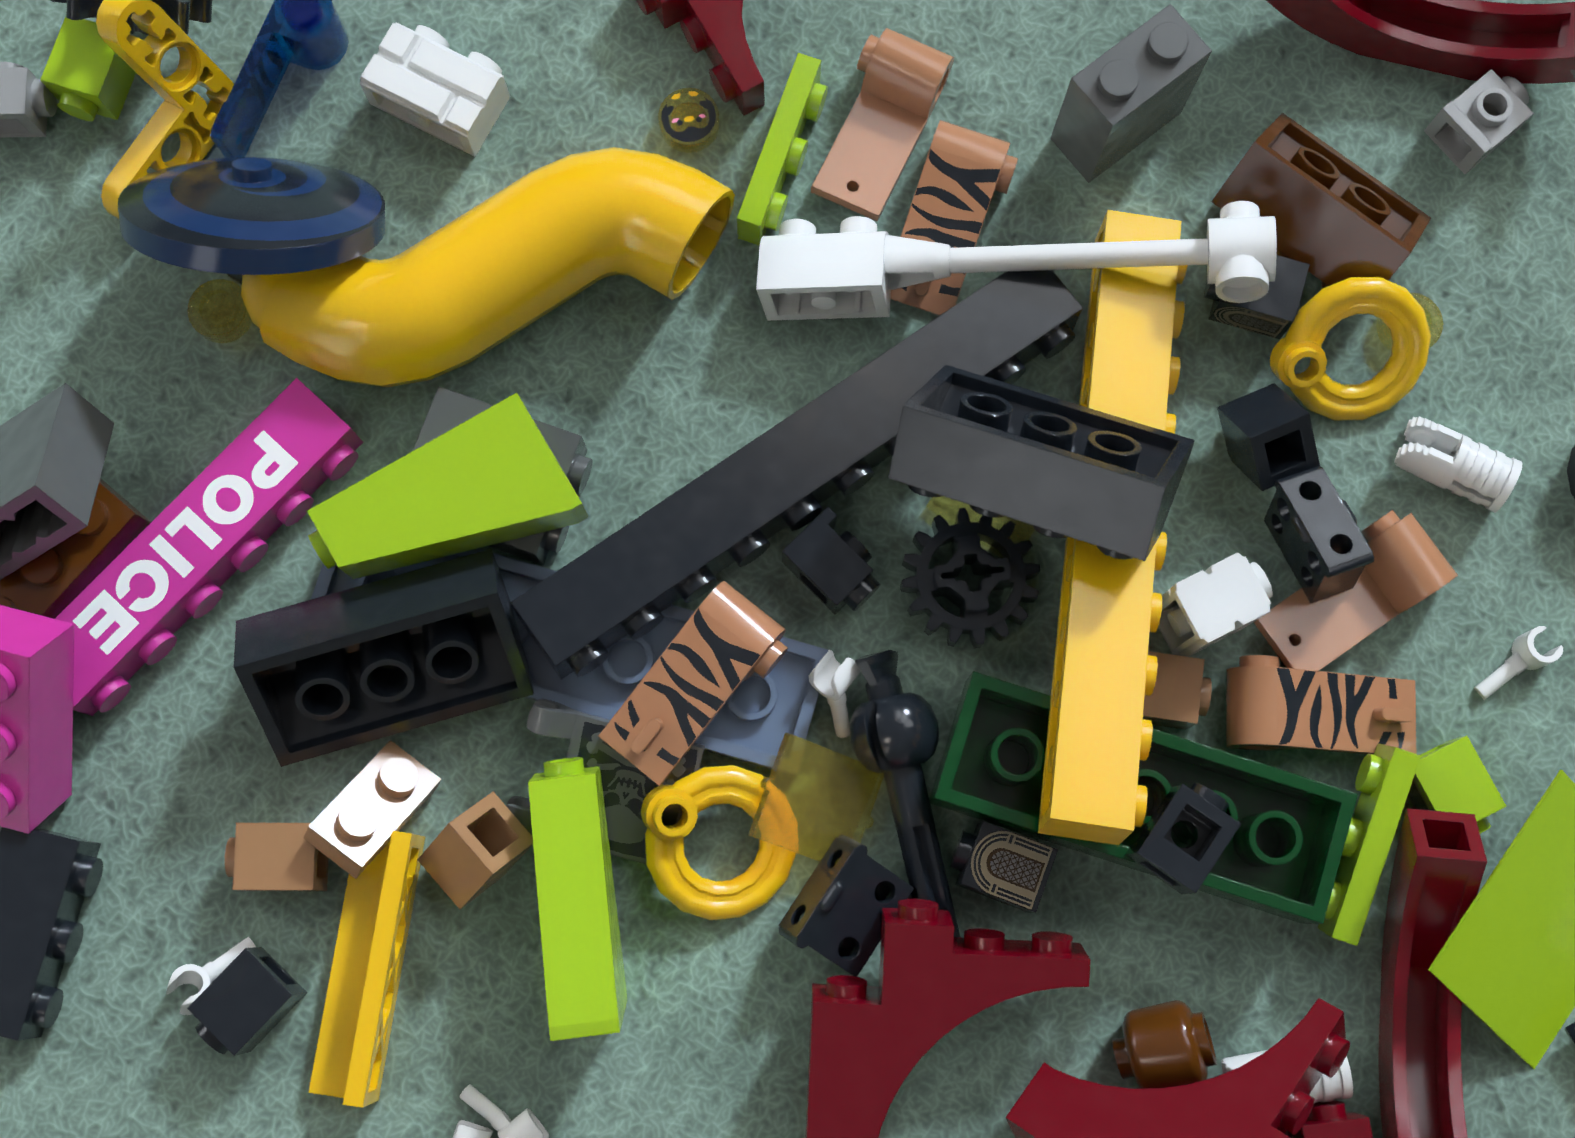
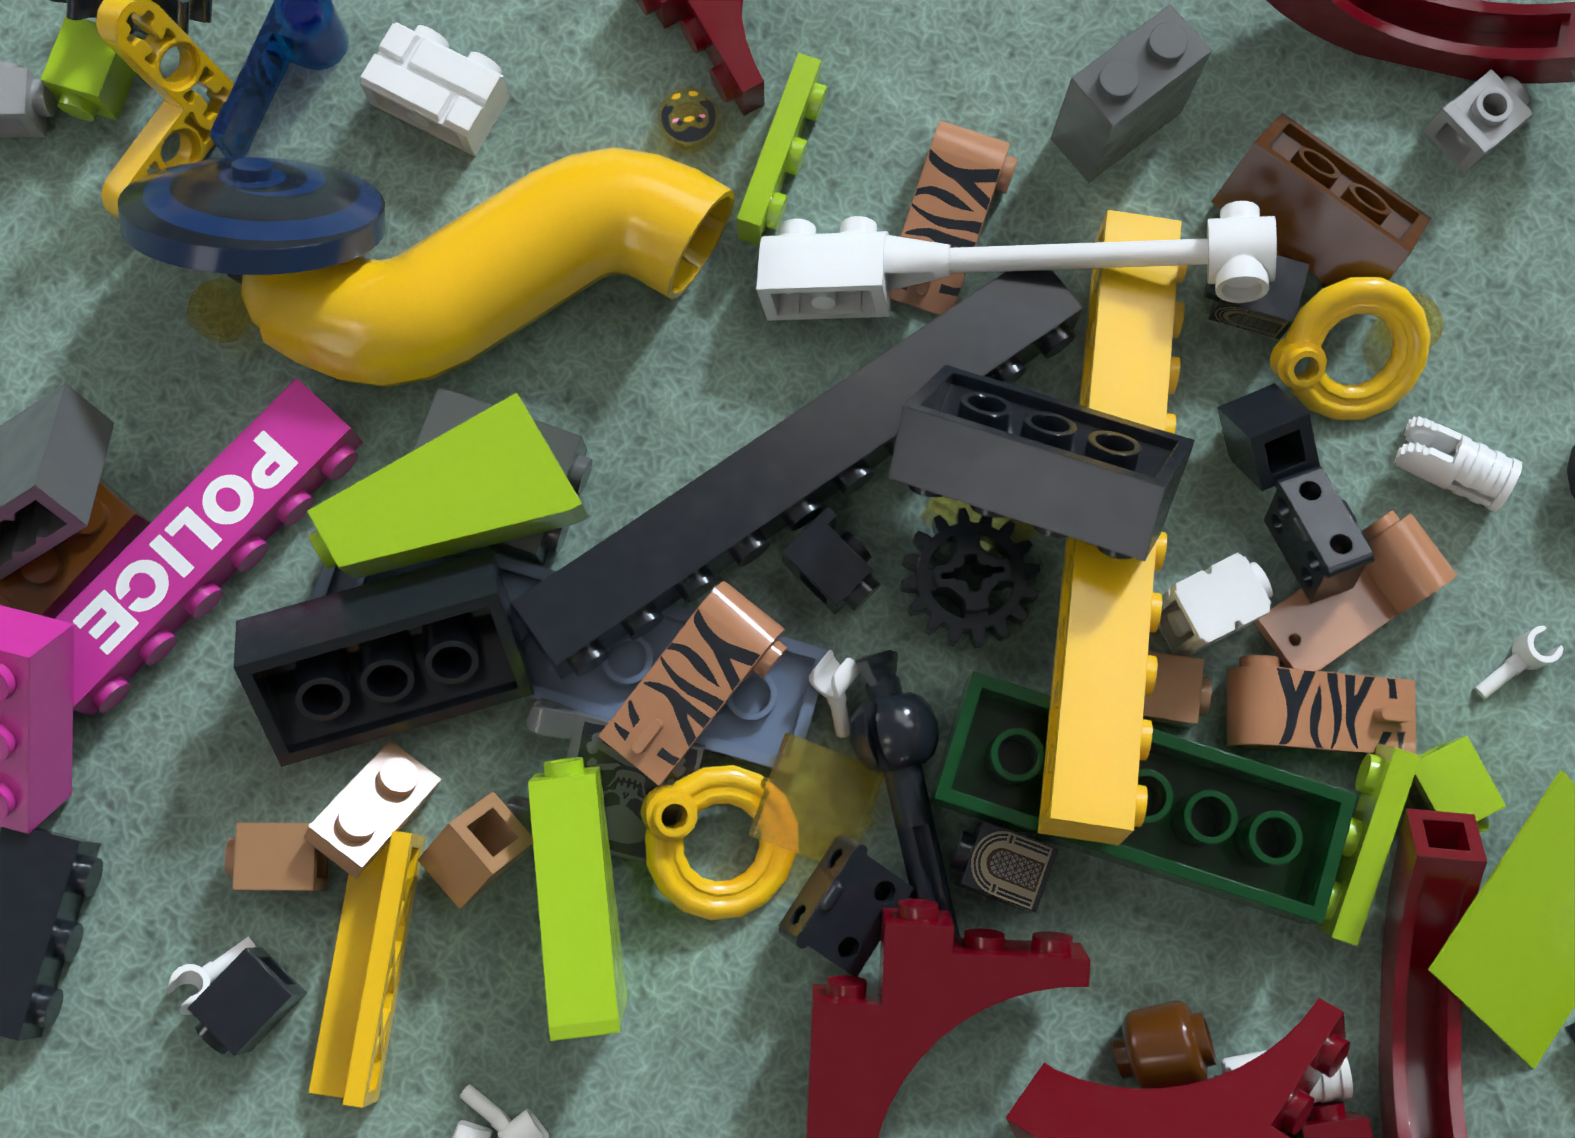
(884, 123): nougat door -> none
(1211, 832): black brick -> none

